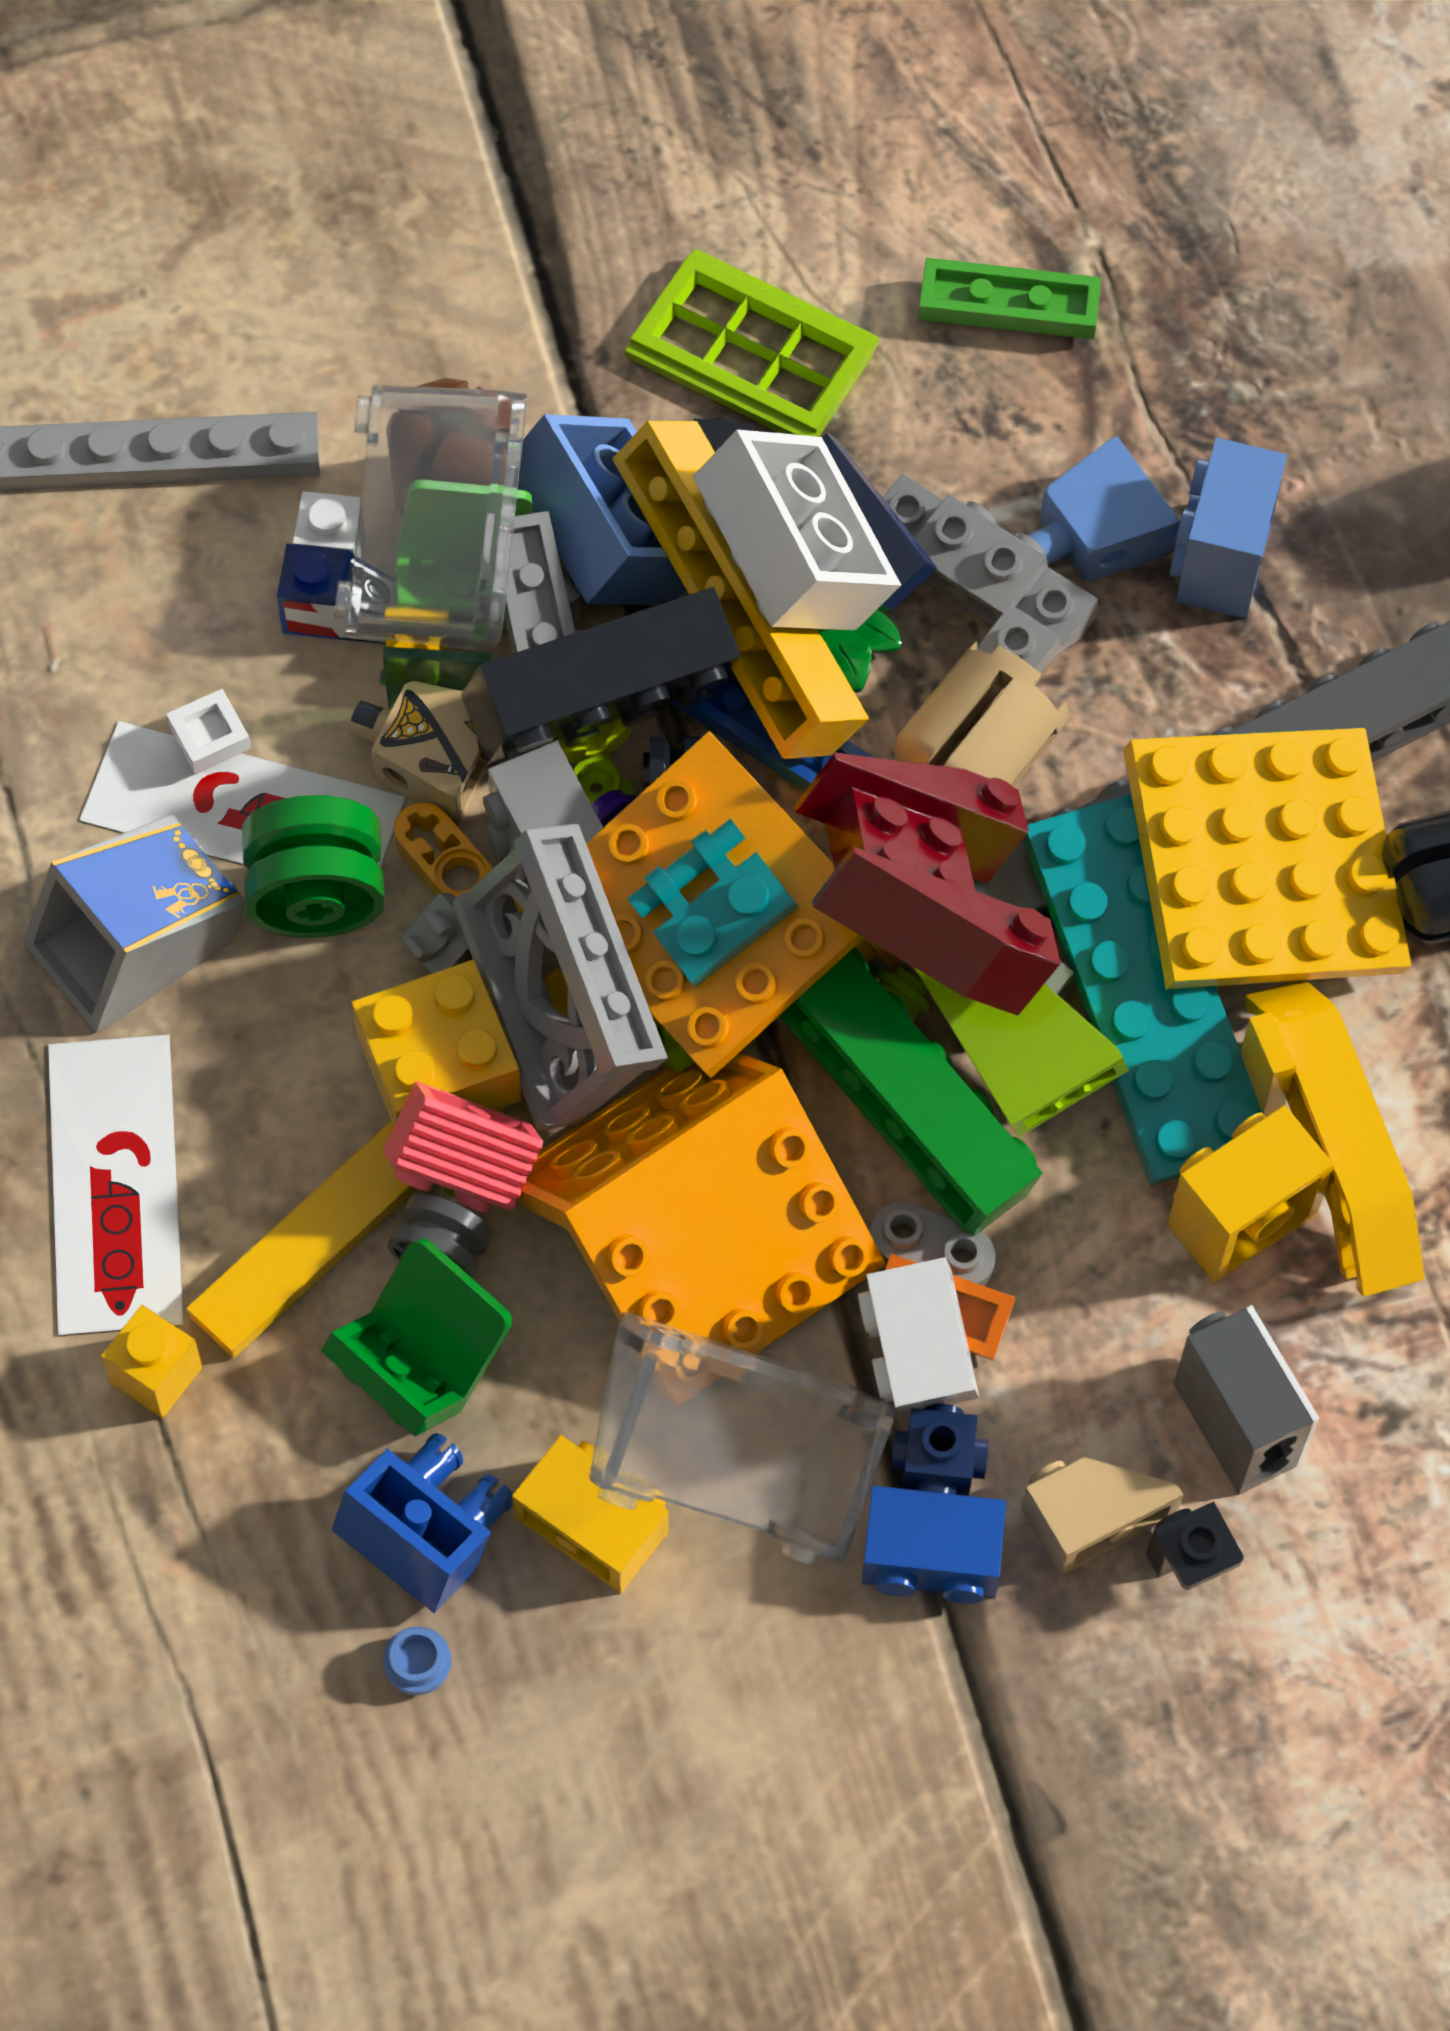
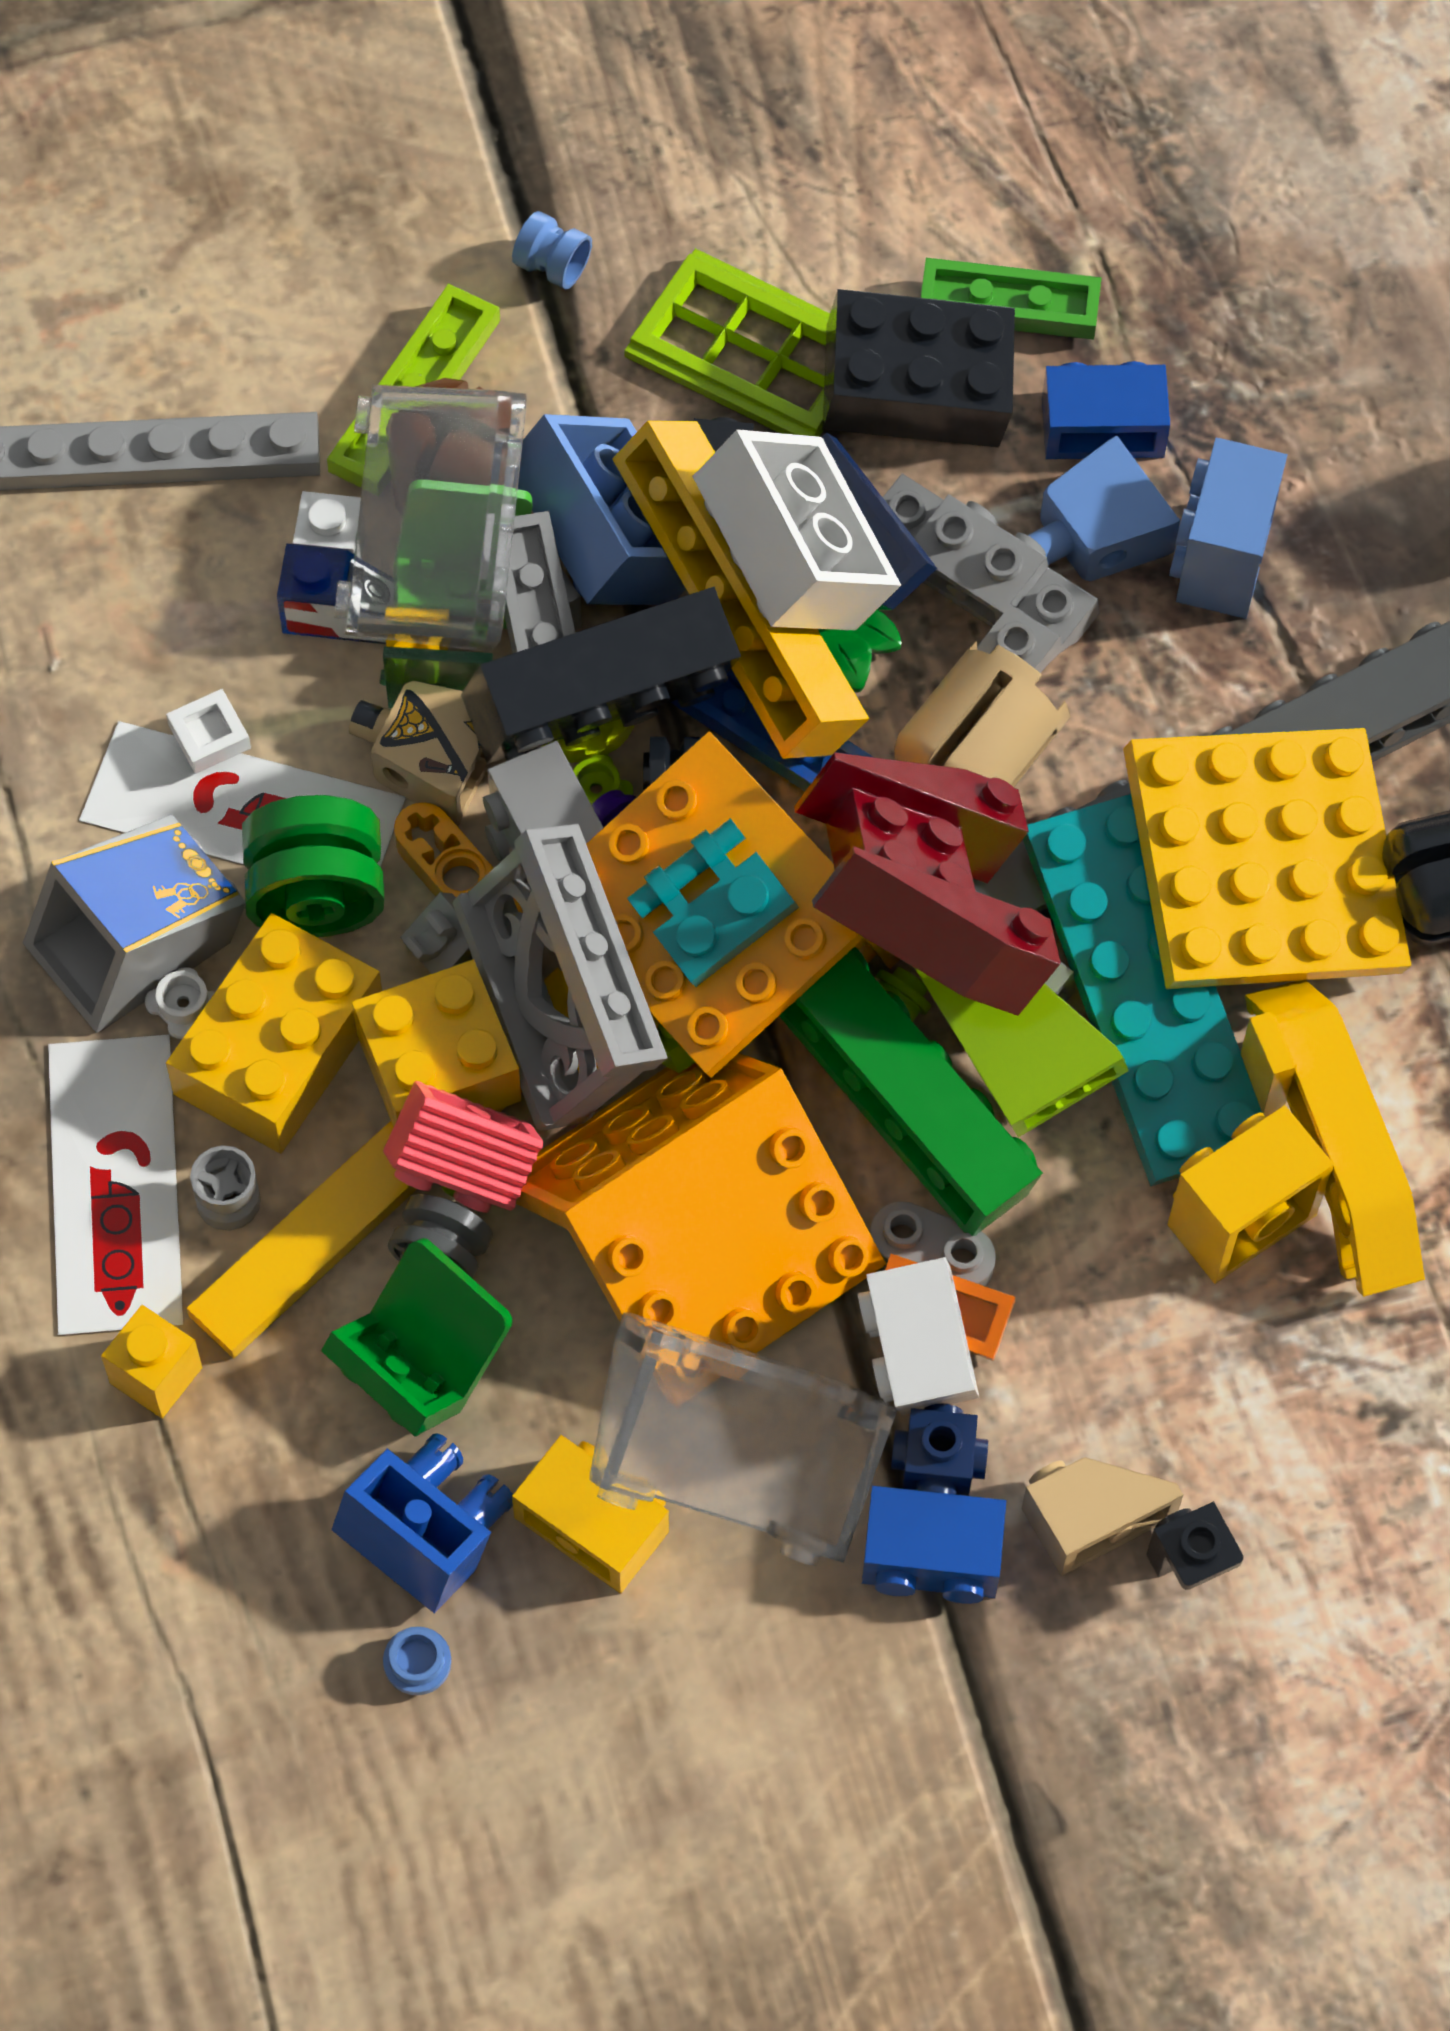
(173, 987): none -> white plate
(219, 1175): none -> light grey wheel
(273, 1033): none -> yellow brick
(437, 350): none -> lime plate
(549, 249): none -> medium blue wheel
(919, 368): none -> black brick
(1097, 402): none -> blue brick
(1244, 1398): dark grey piece -> none

